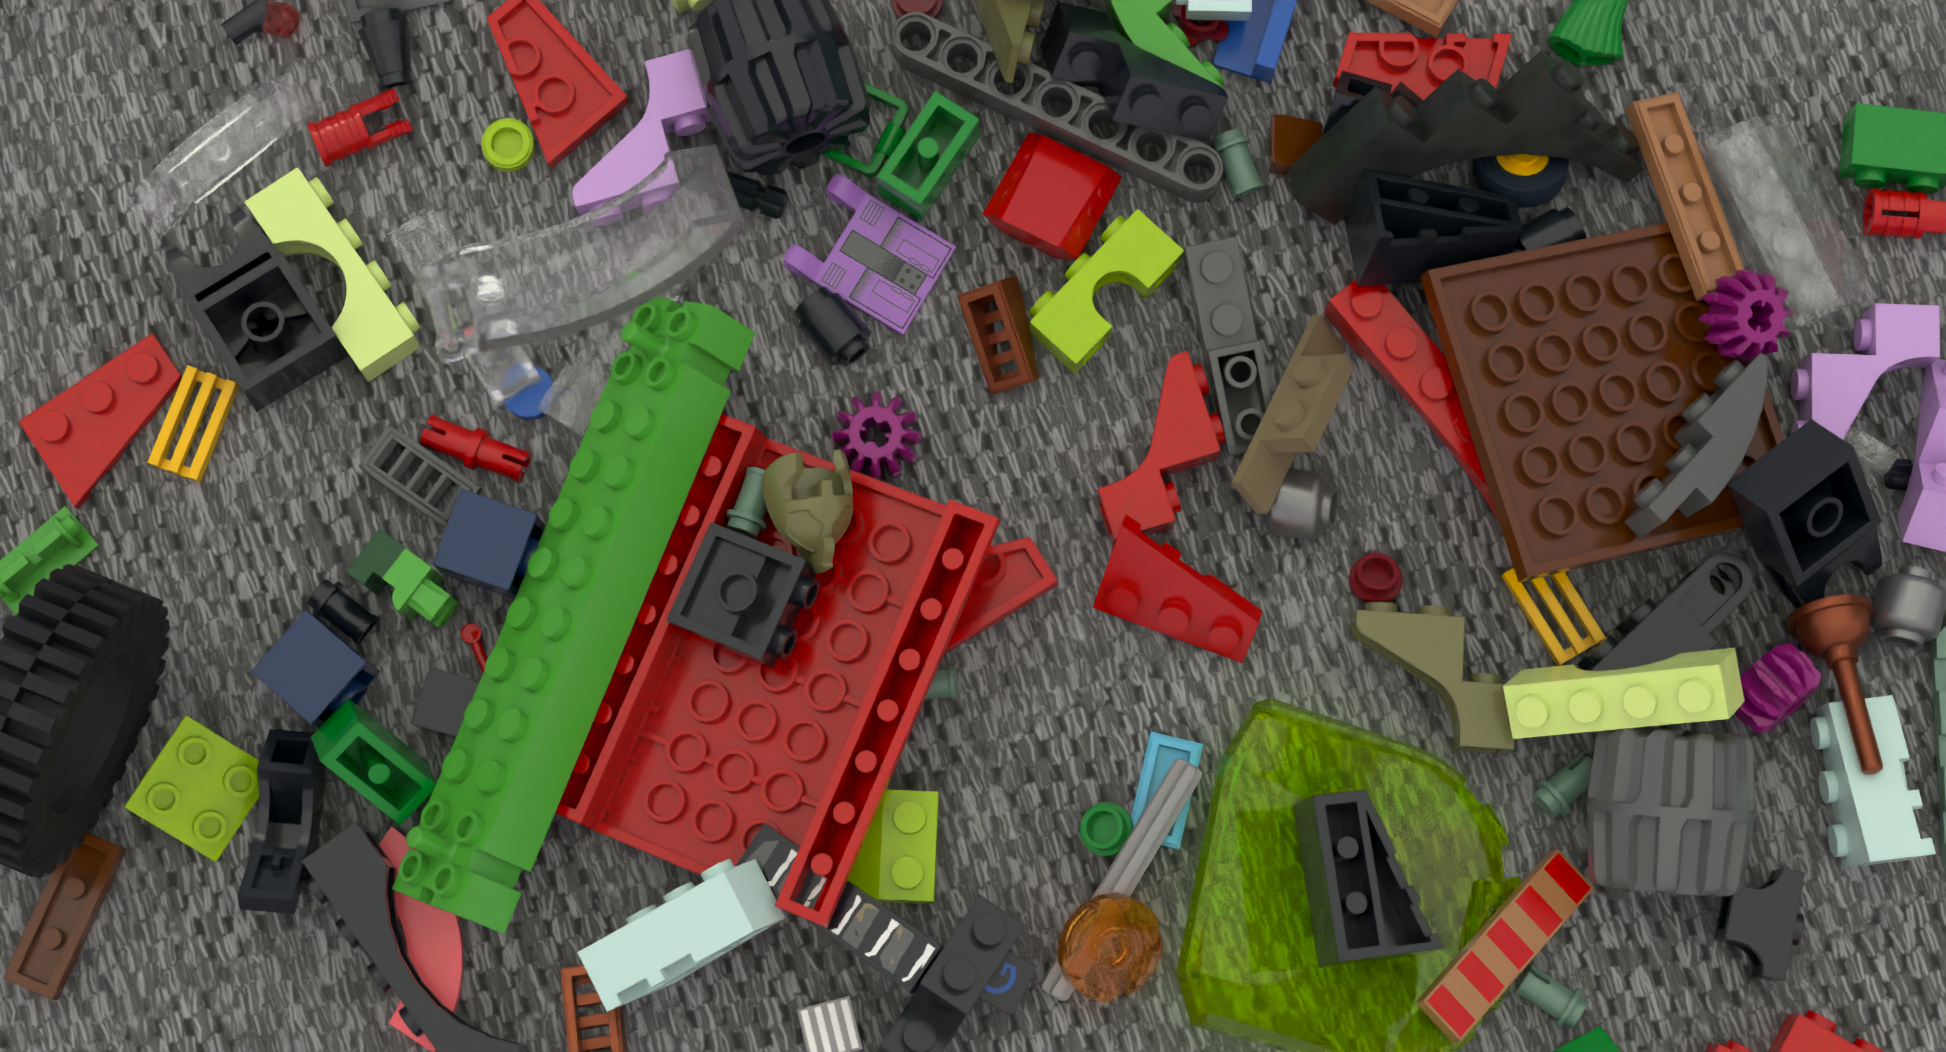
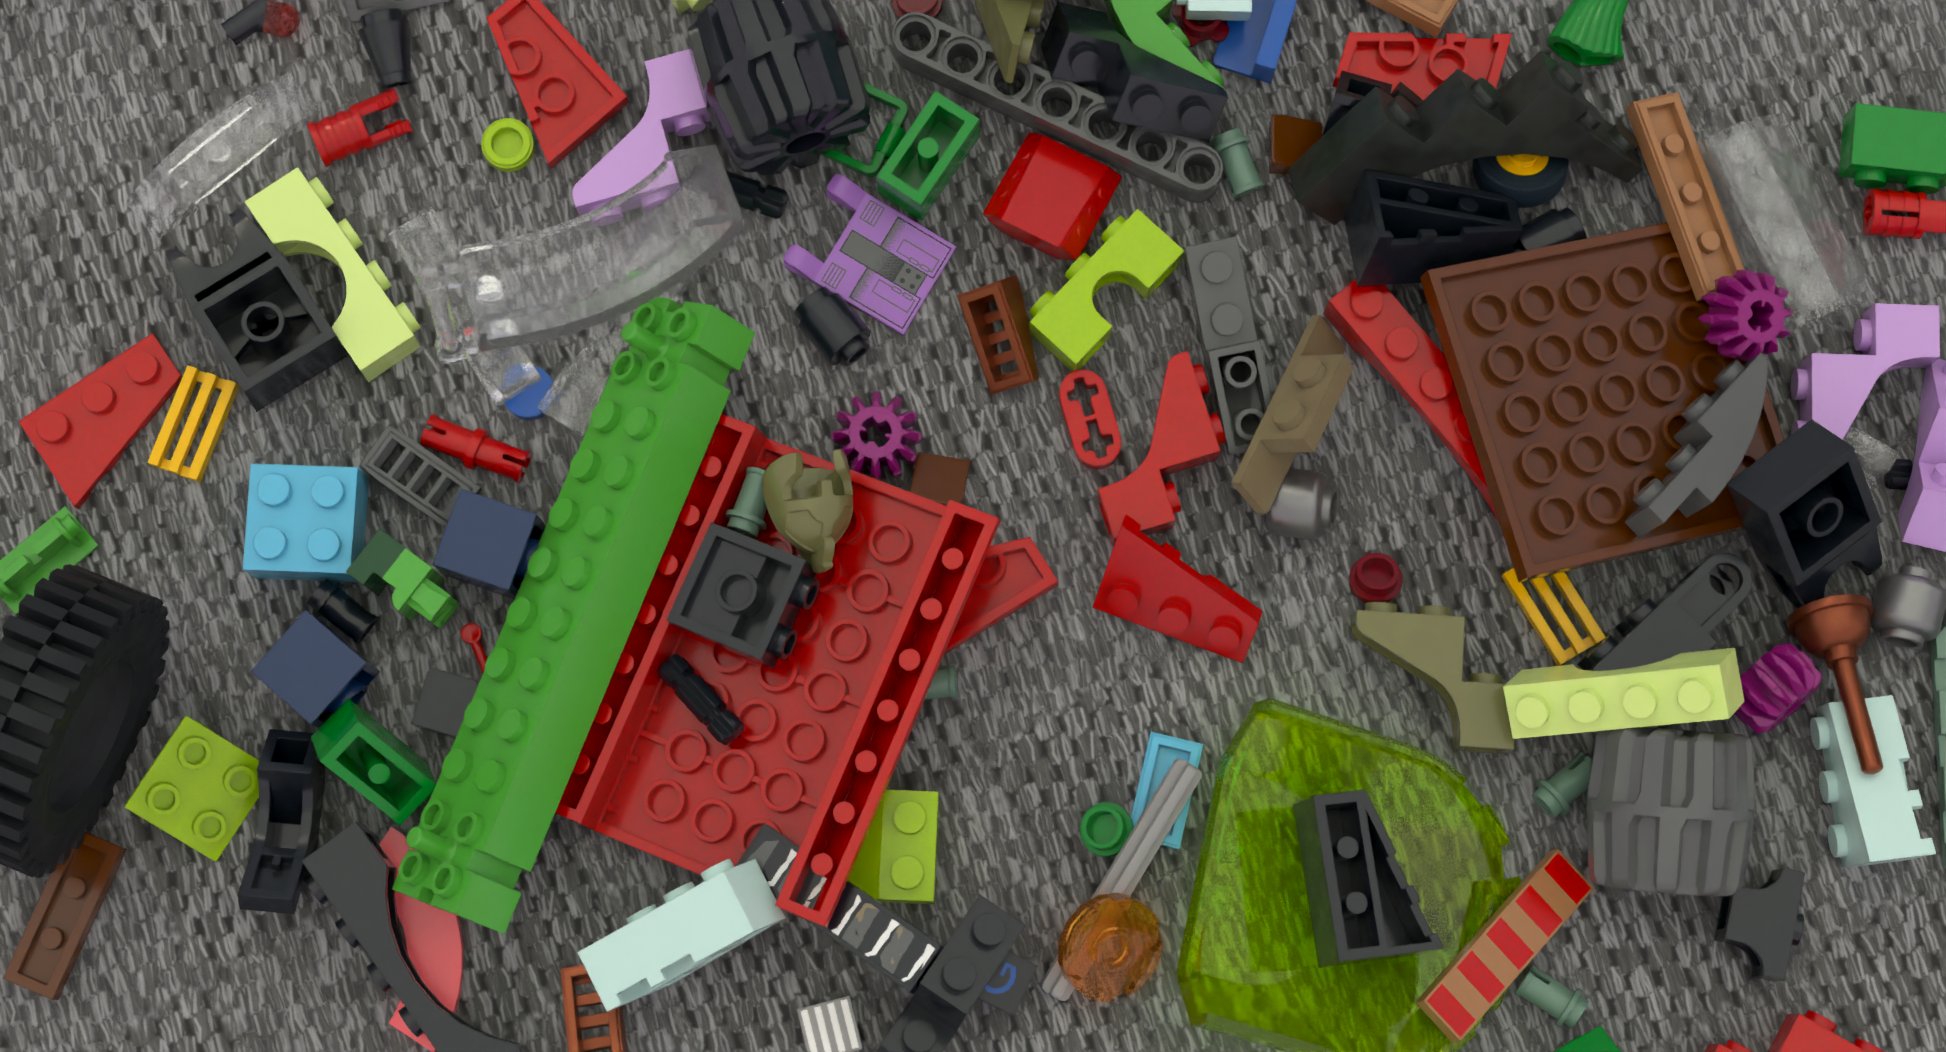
(304, 521): none -> medium azure brick
(700, 699): none -> black axle
(940, 478): none -> reddish brown slope
(1101, 415): none -> red beam

